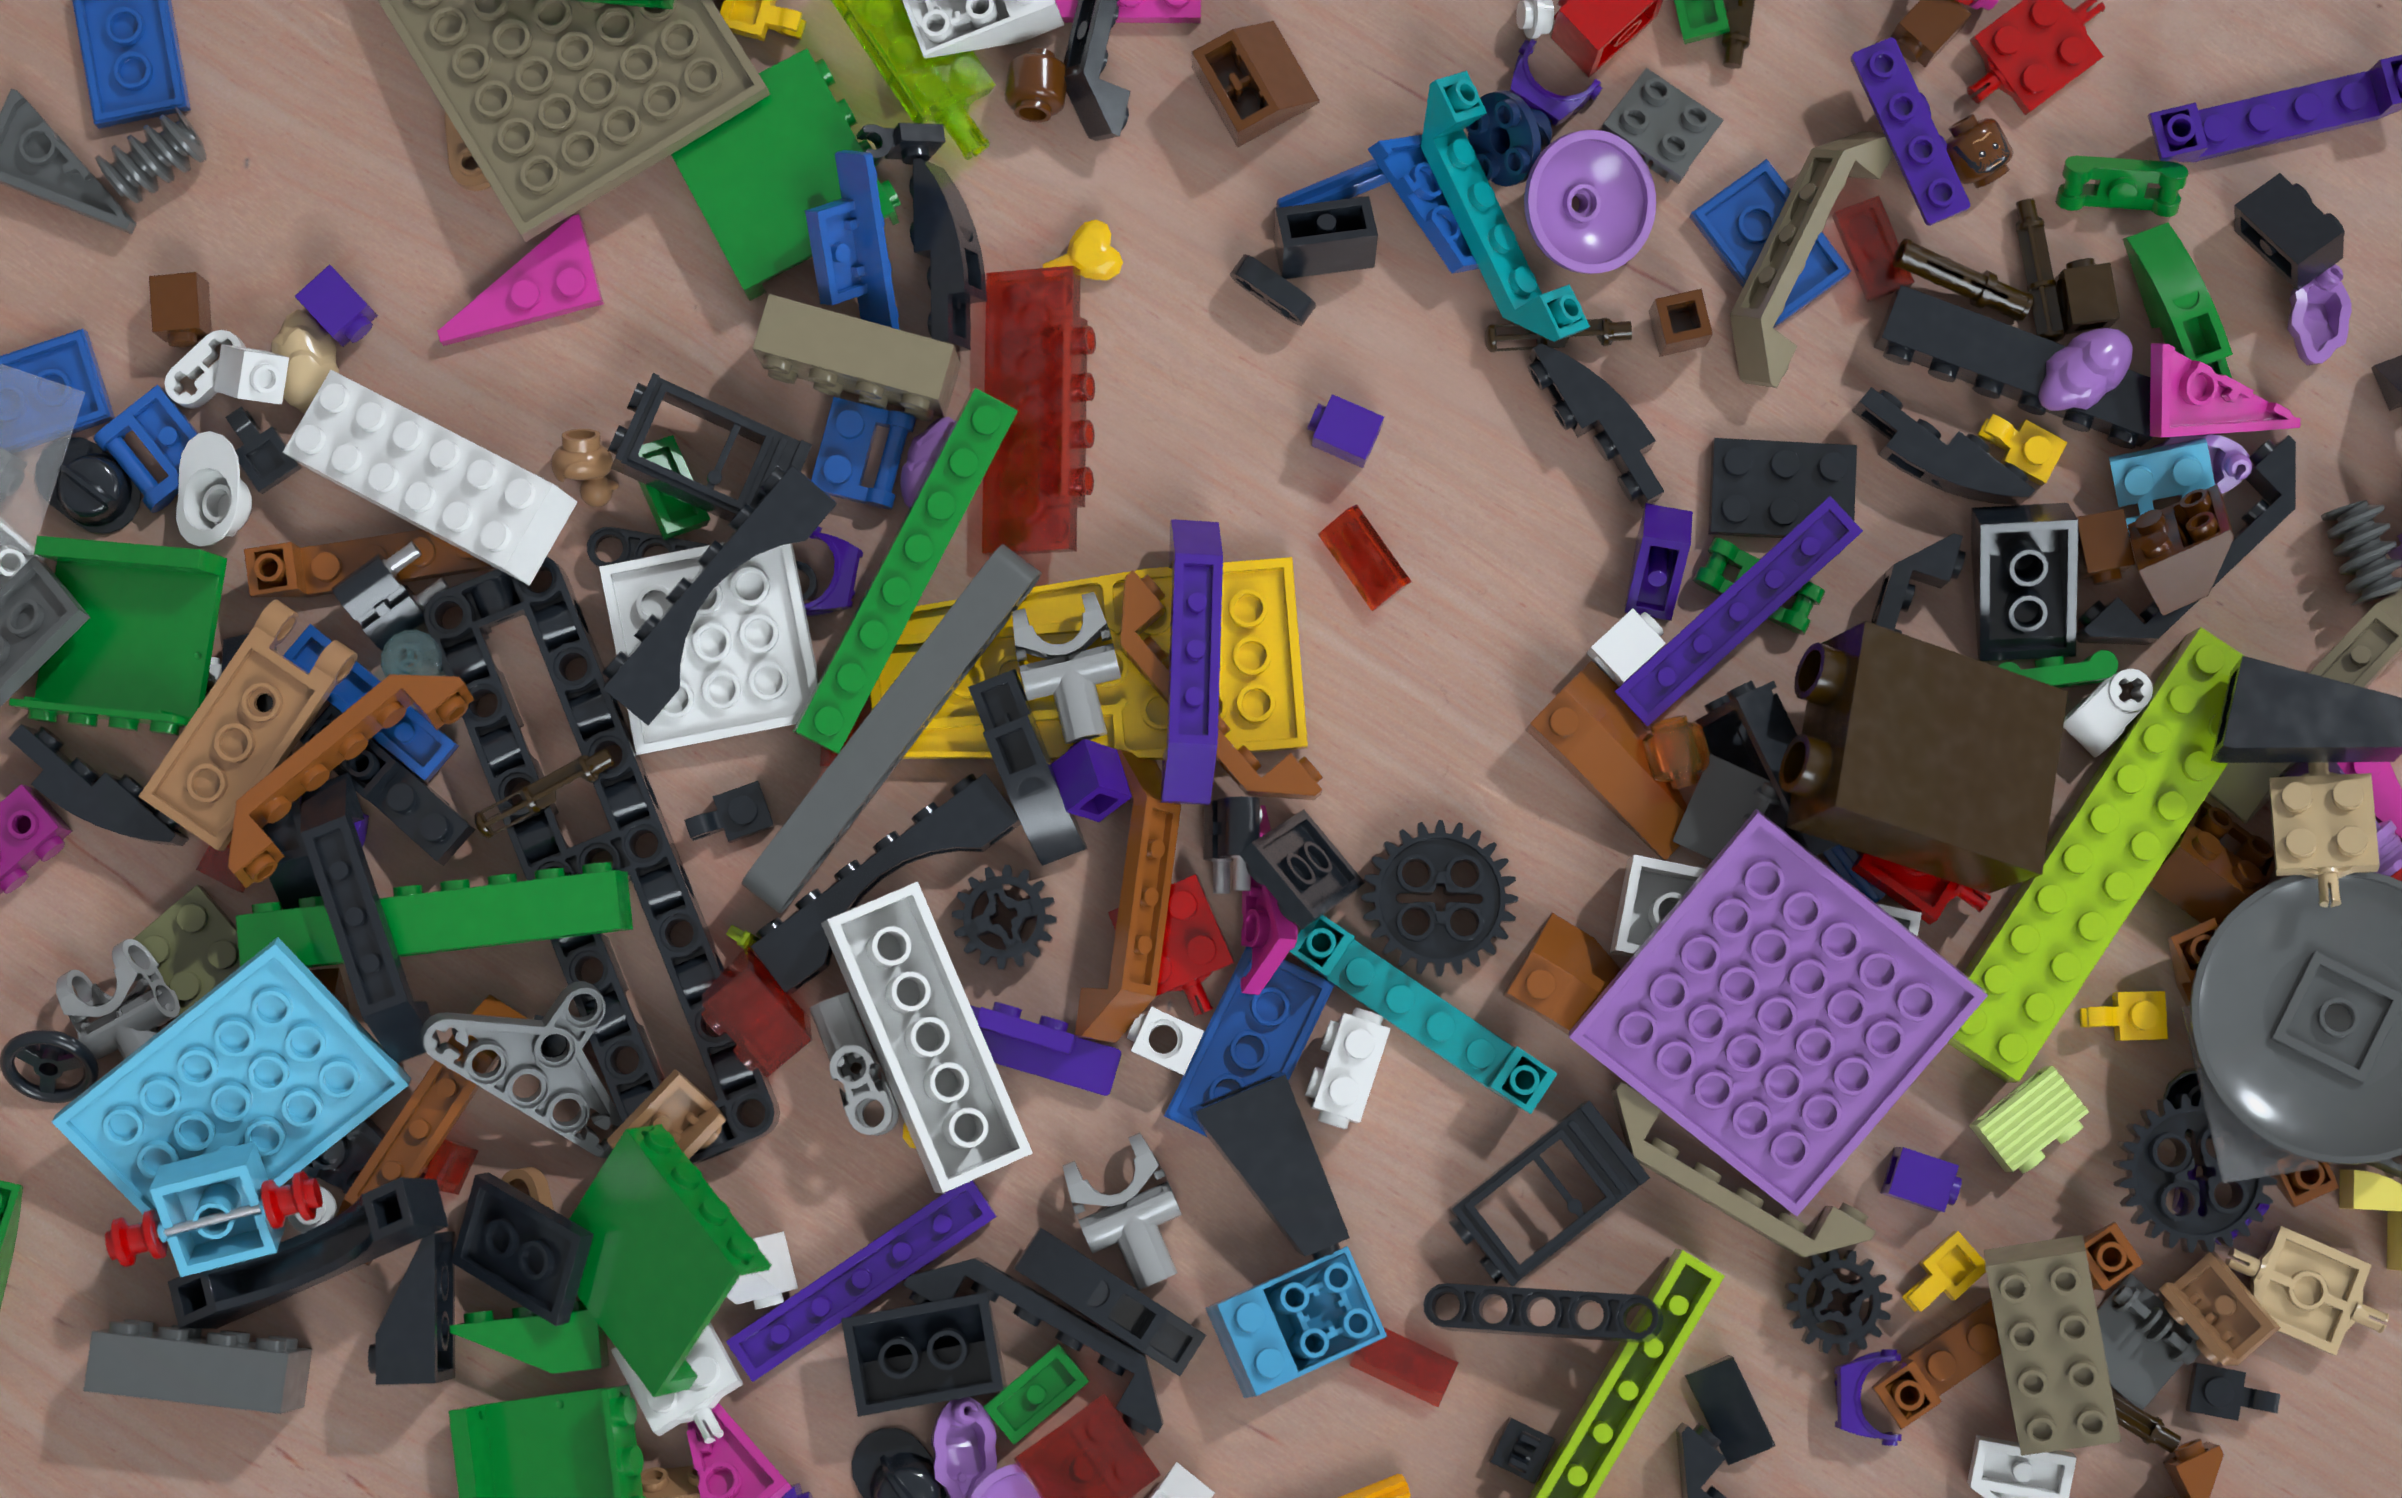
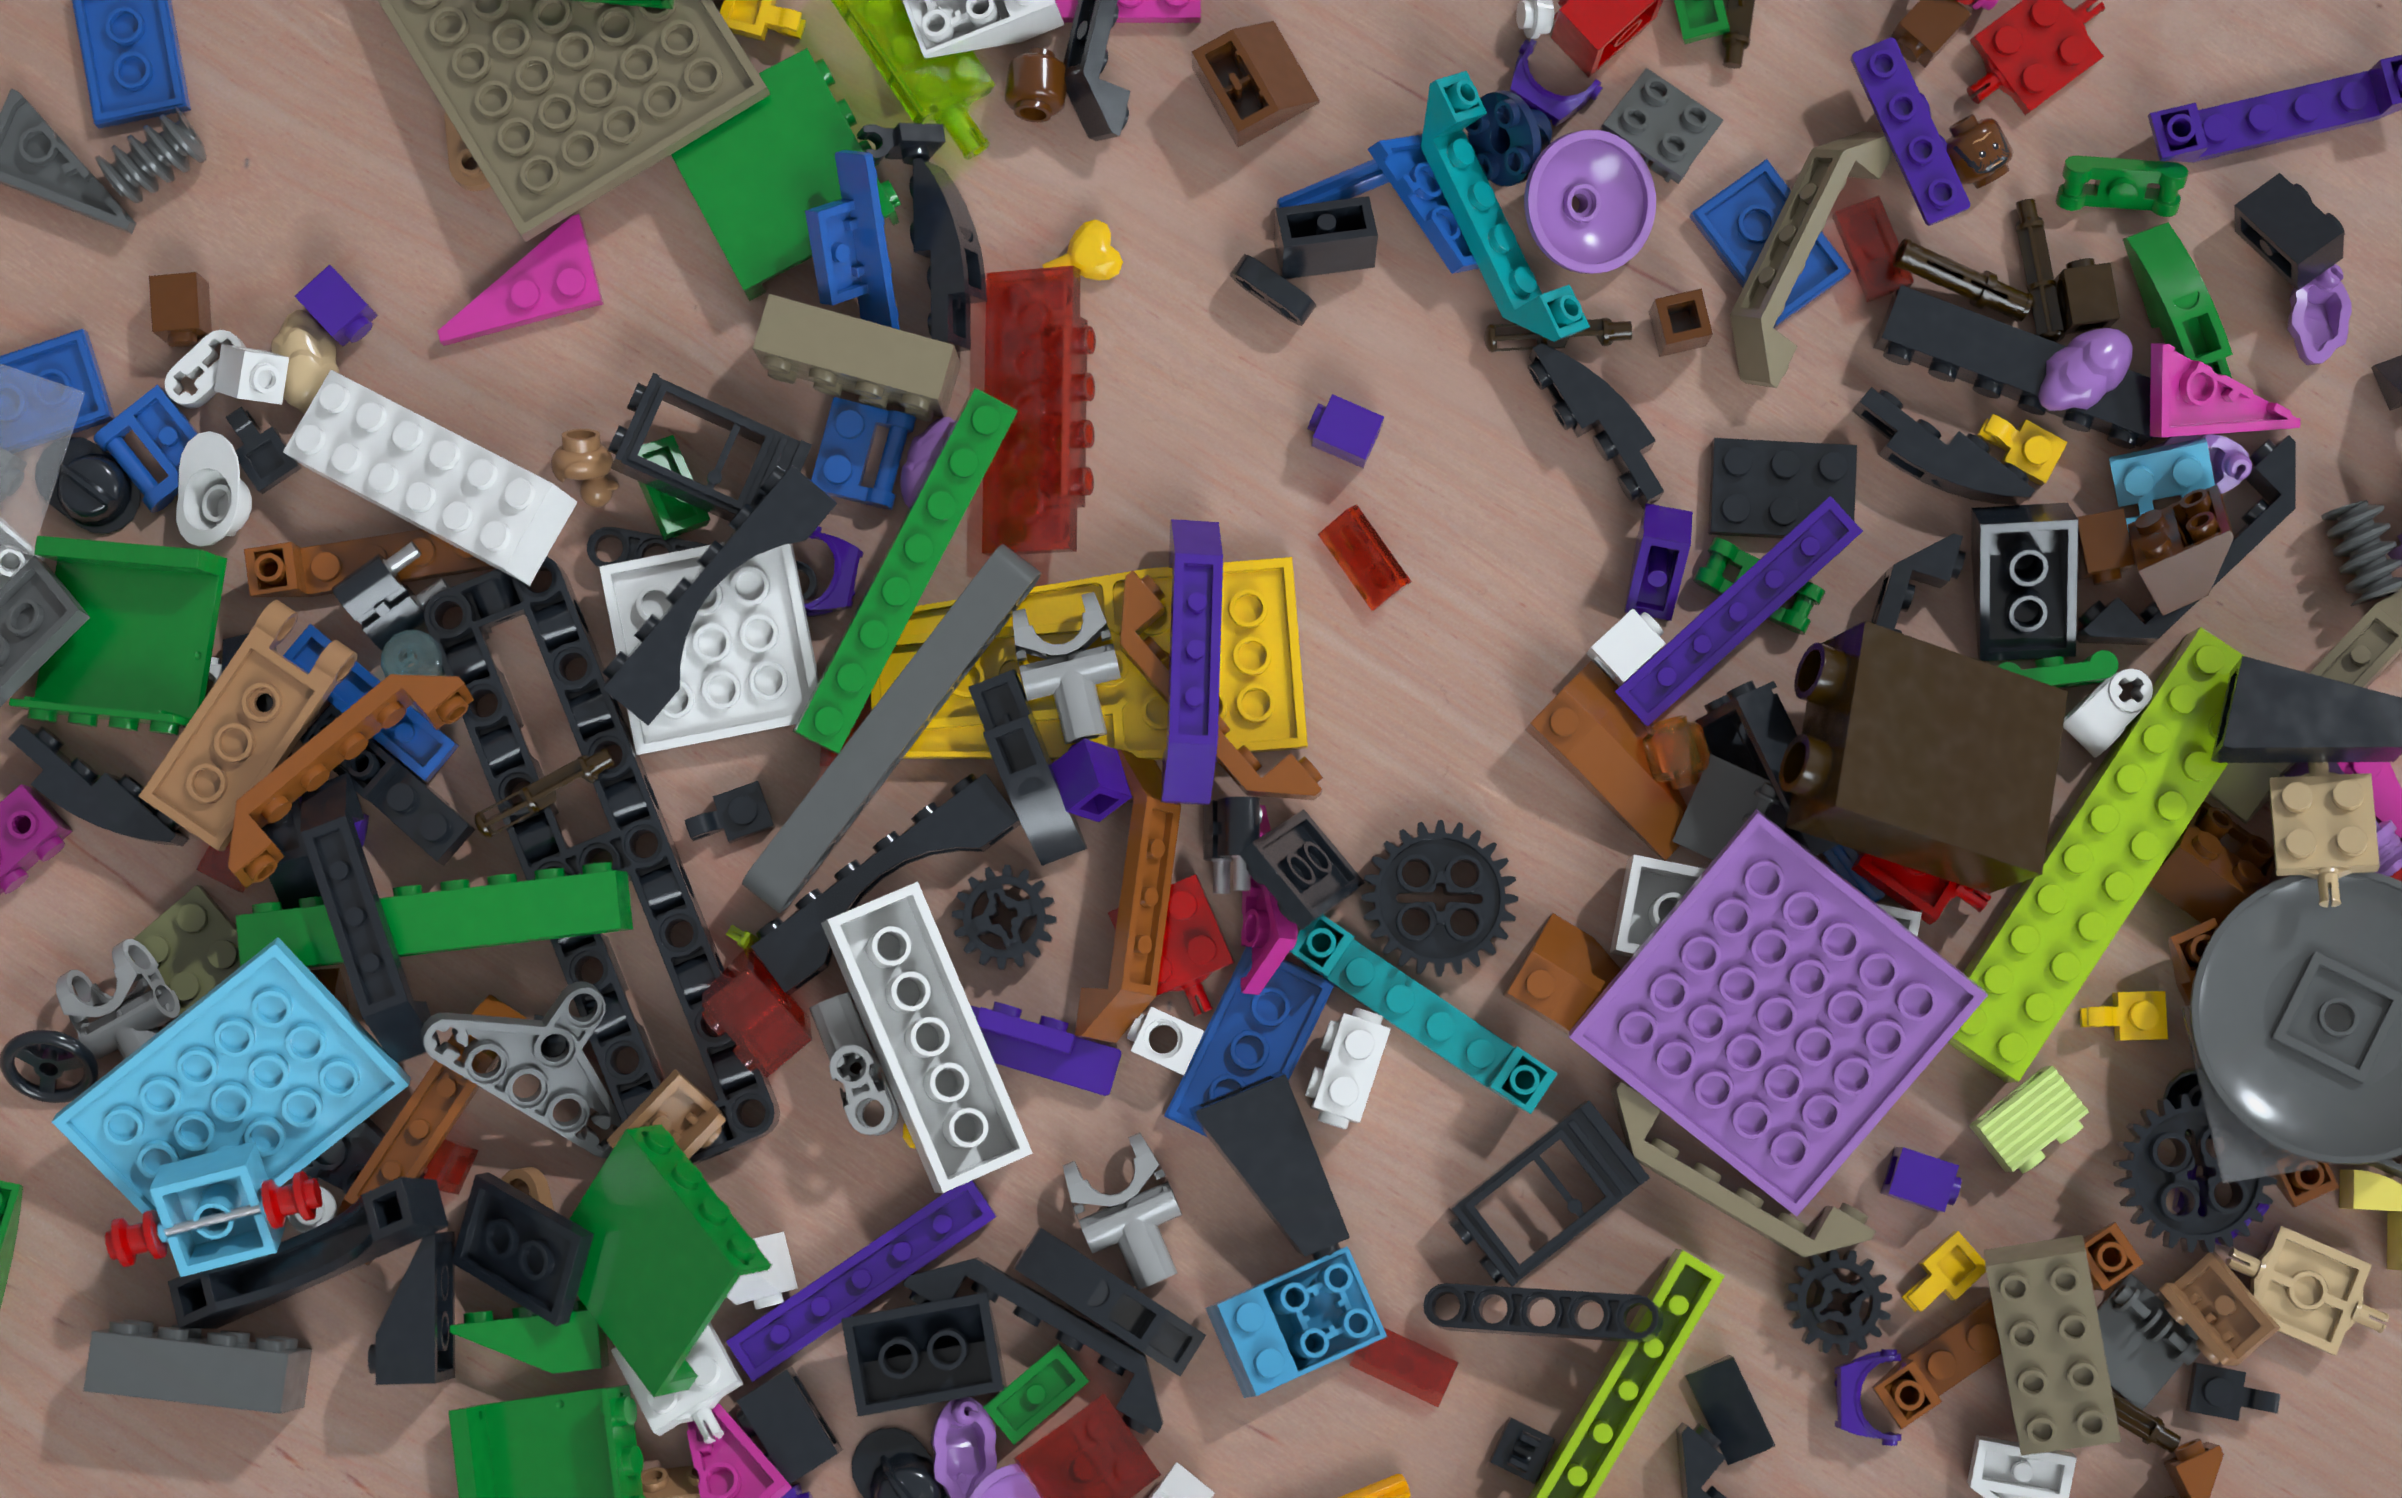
(788, 1425): none -> black brick

